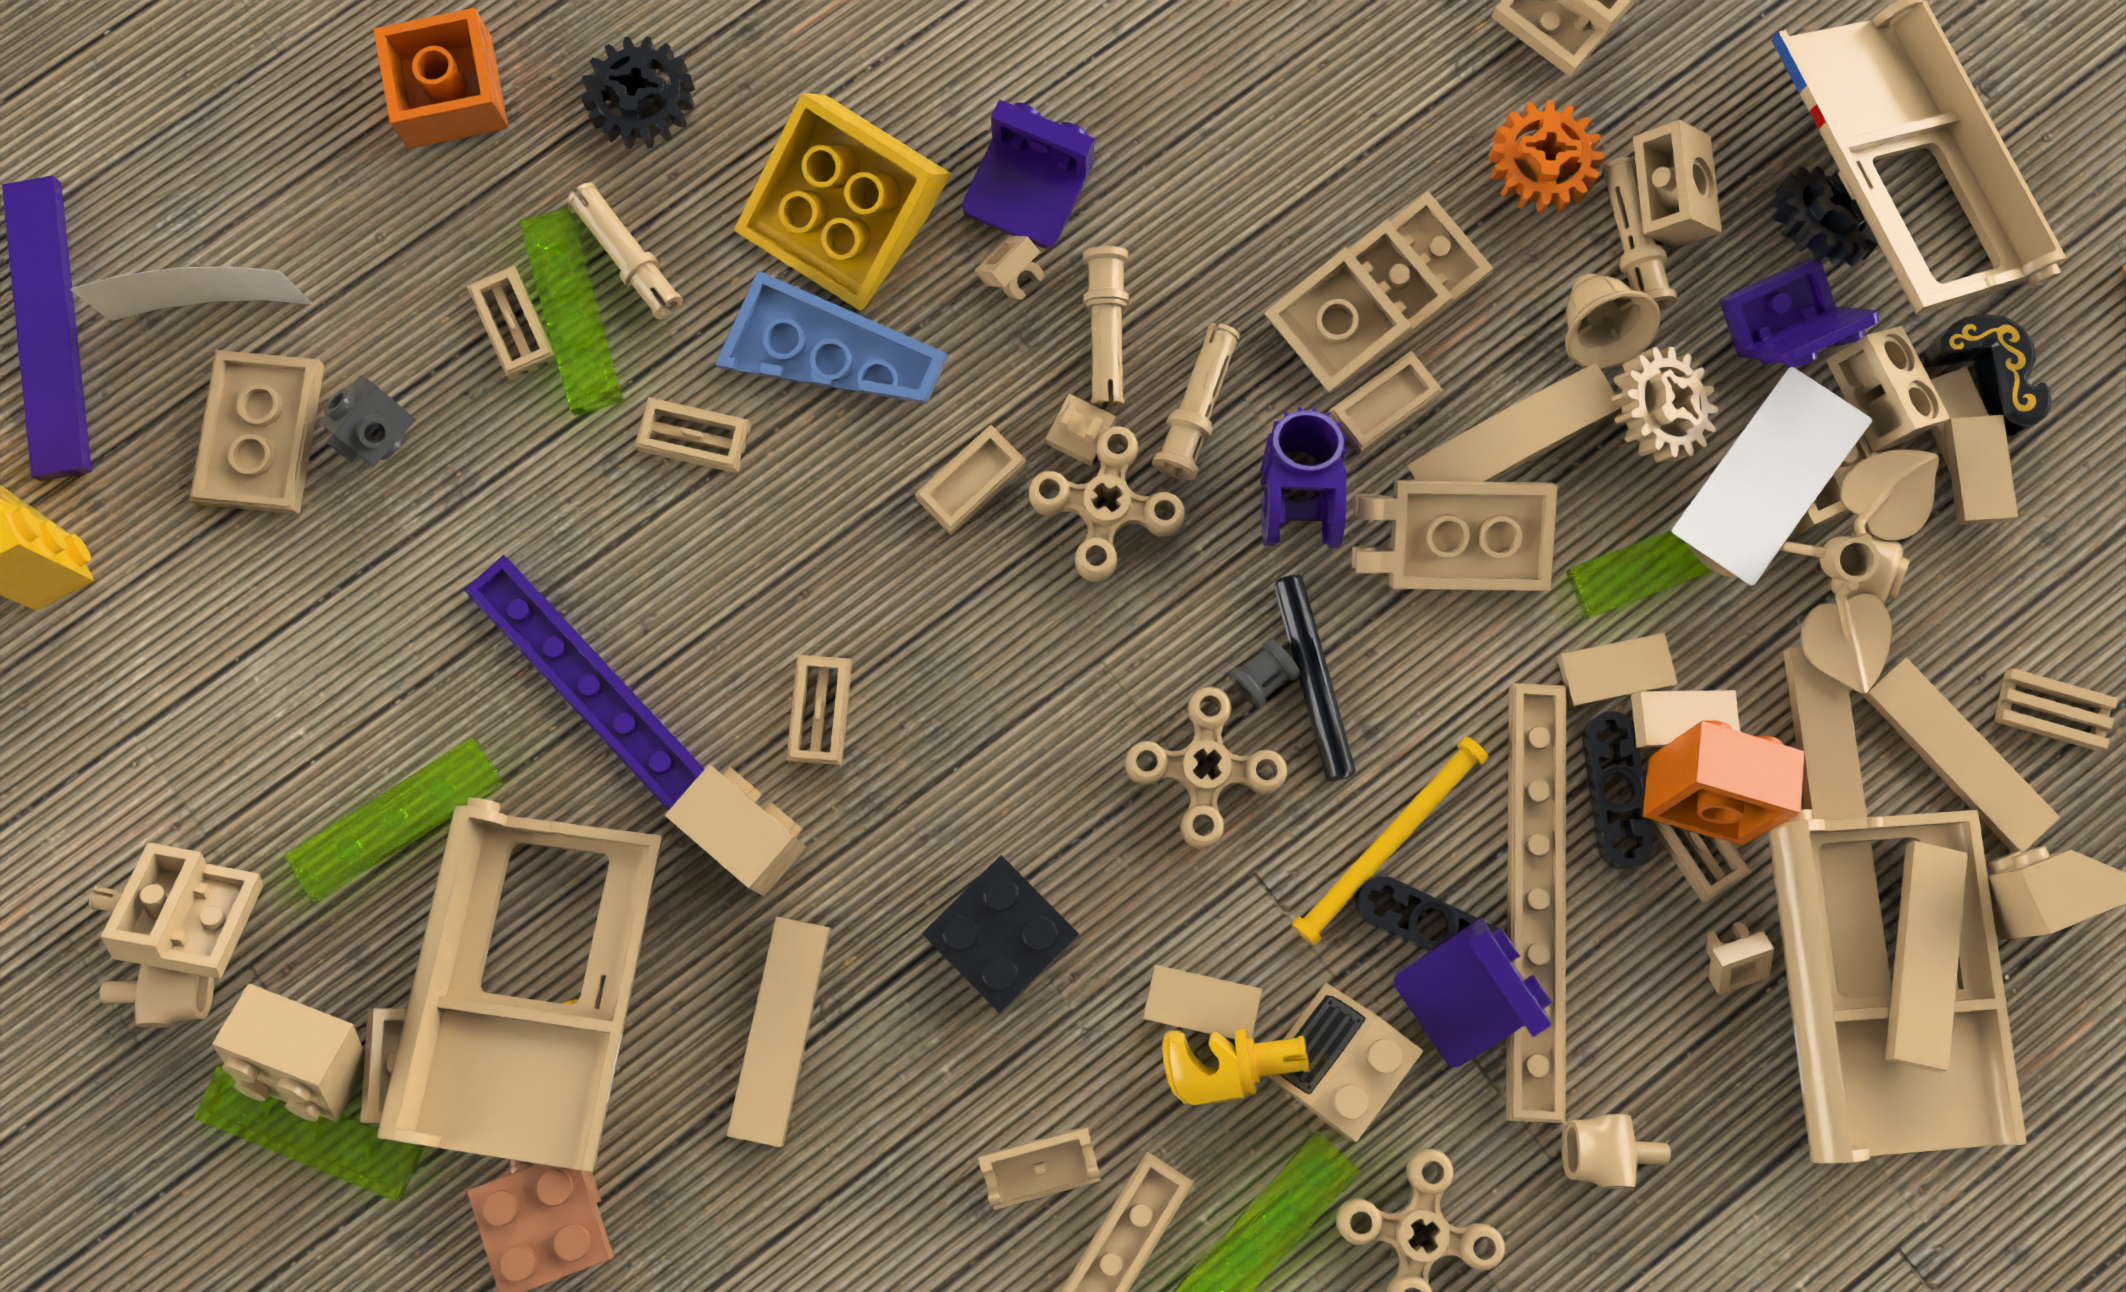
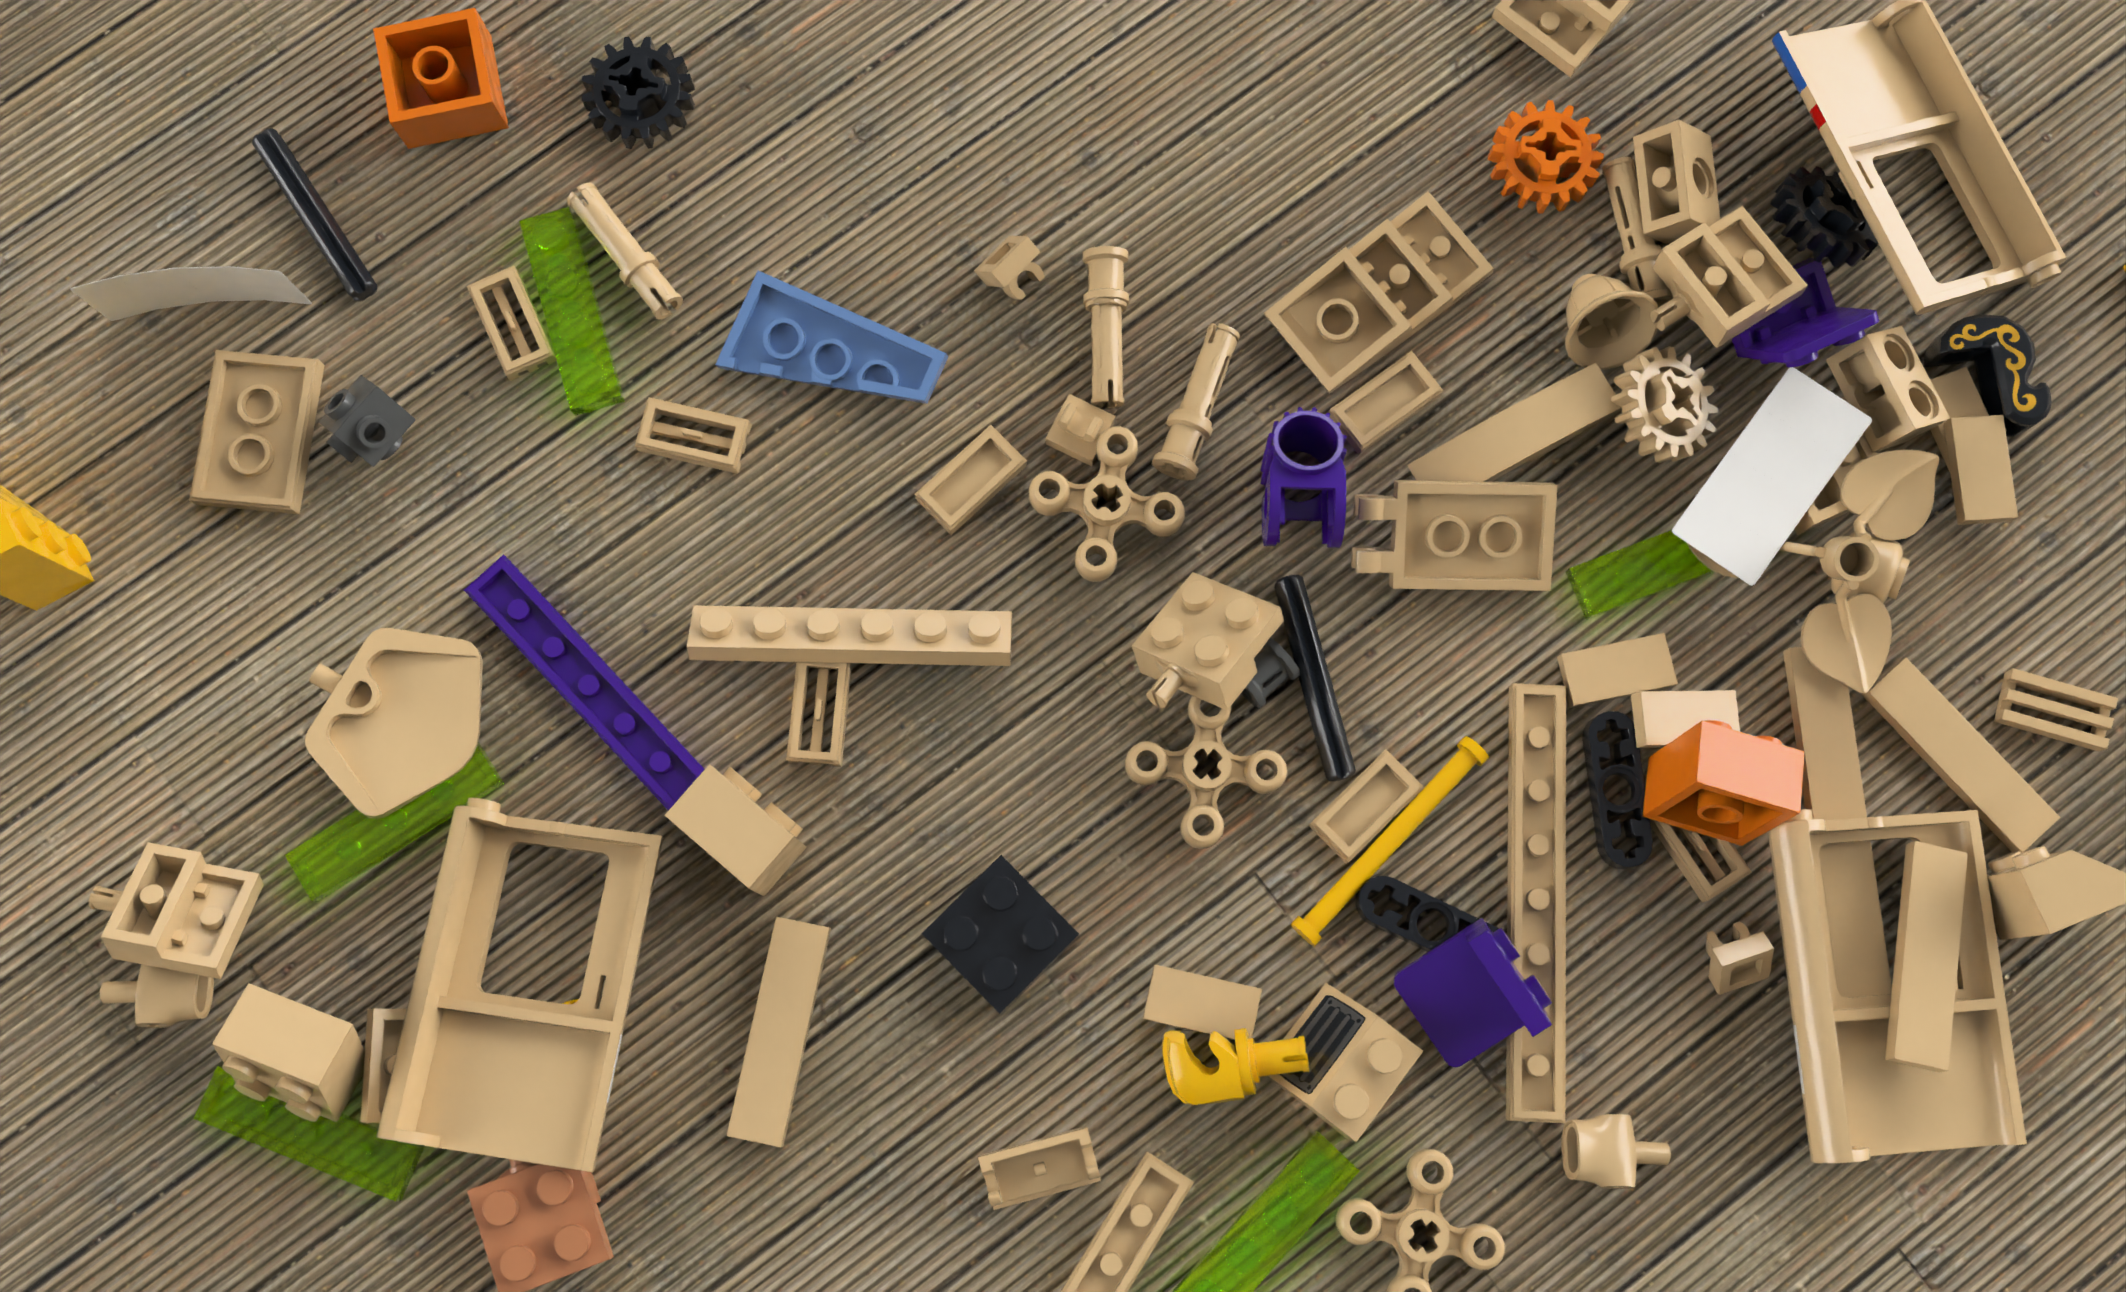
(46, 329): dark purple tile -> none
(314, 215): none -> black axle
(398, 718): none -> tan animal
(840, 199): yellow slope -> none
(850, 635): none -> tan plate
(1029, 174): dark purple bracket -> none
(1205, 642): none -> tan plate
(1366, 806): none -> tan tile
(1725, 277): none -> tan plate

